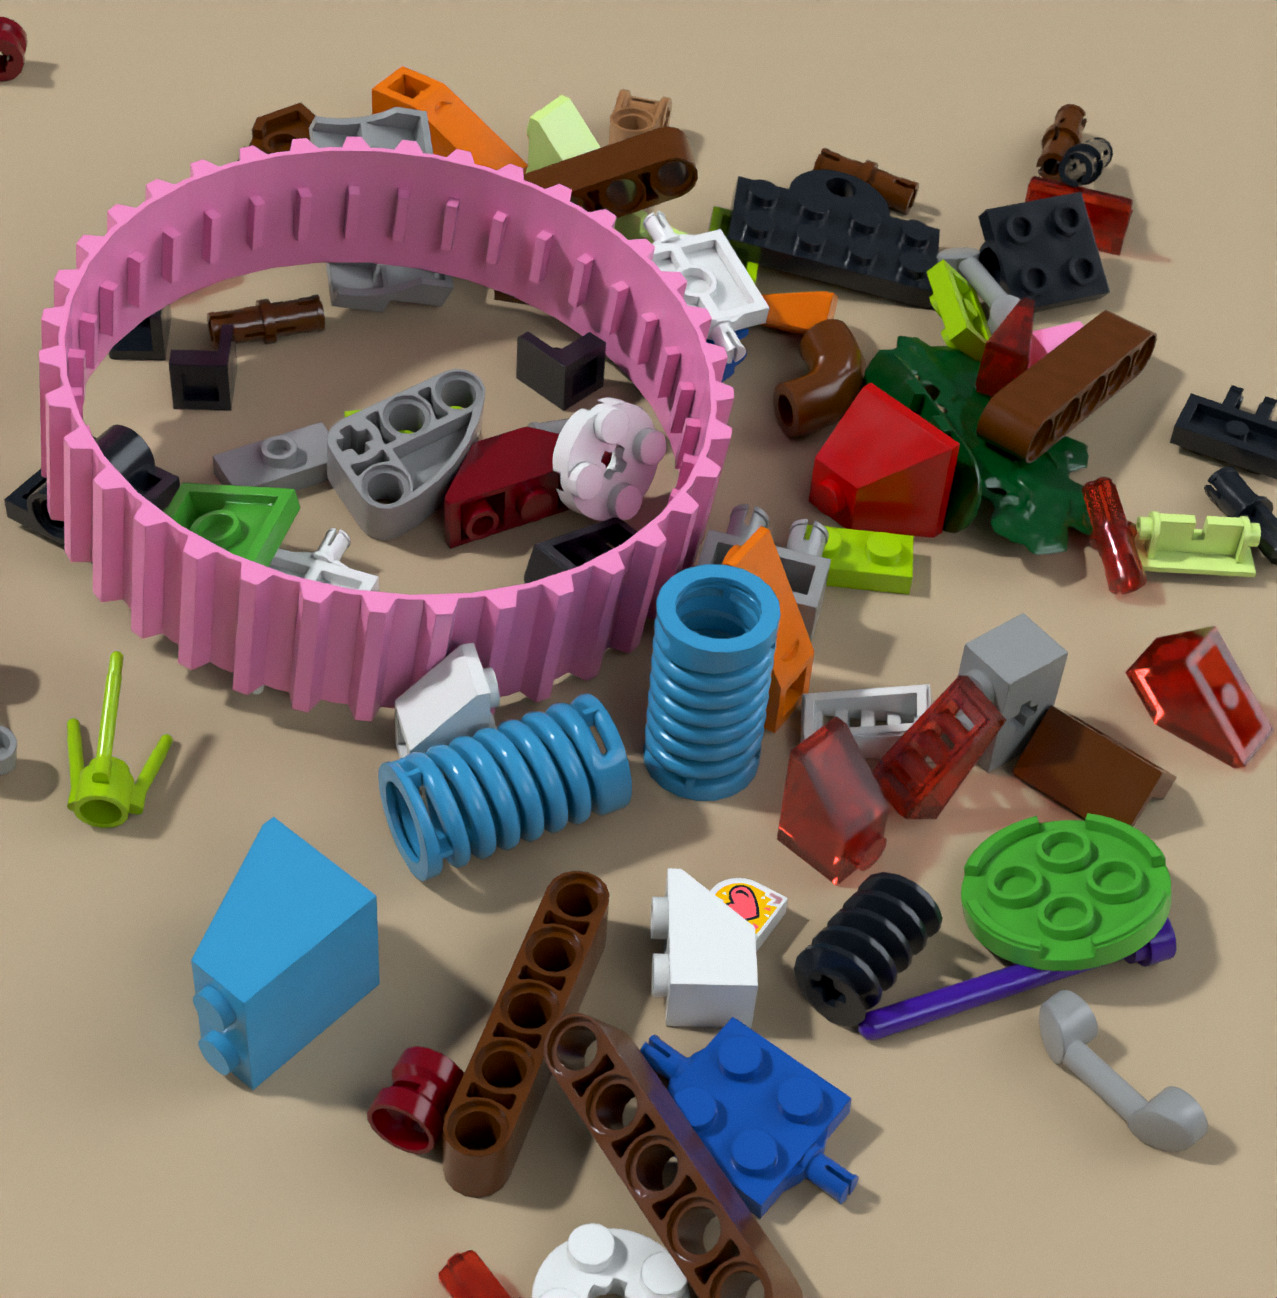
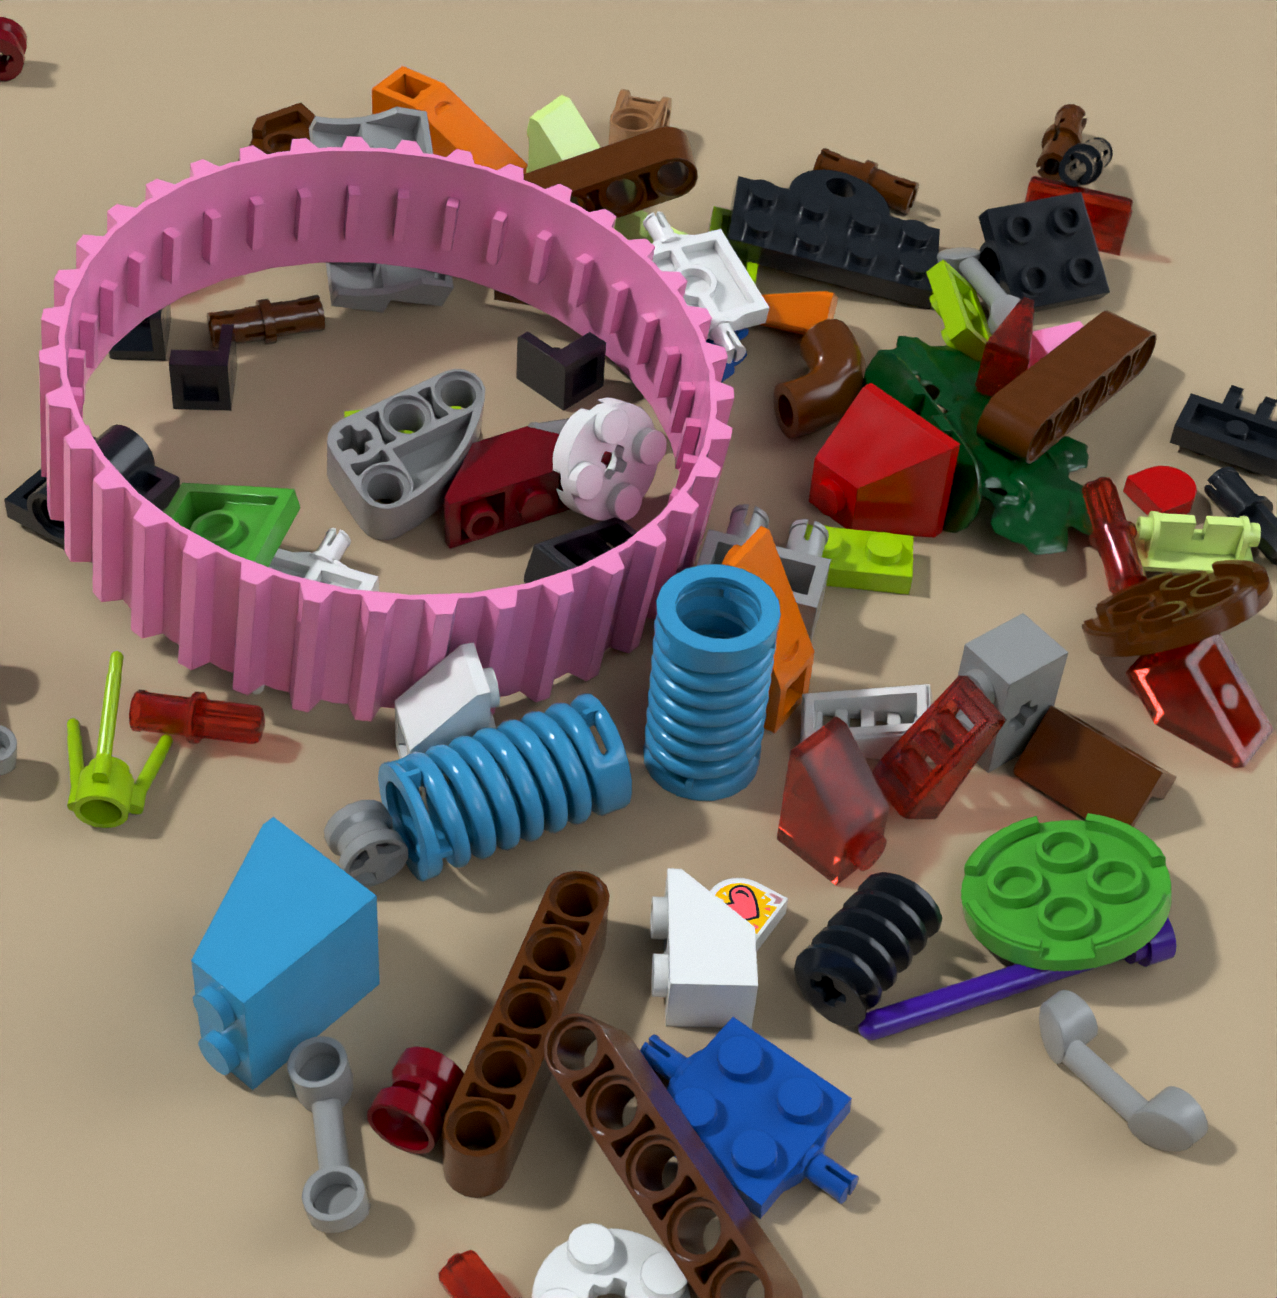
(196, 717): none -> clear red axle
(281, 461): light grey plate -> none
(323, 1083): none -> light grey bar
(366, 842): none -> light grey wheel
(1161, 490): none -> red tile
(1178, 609): none -> reddish brown tile

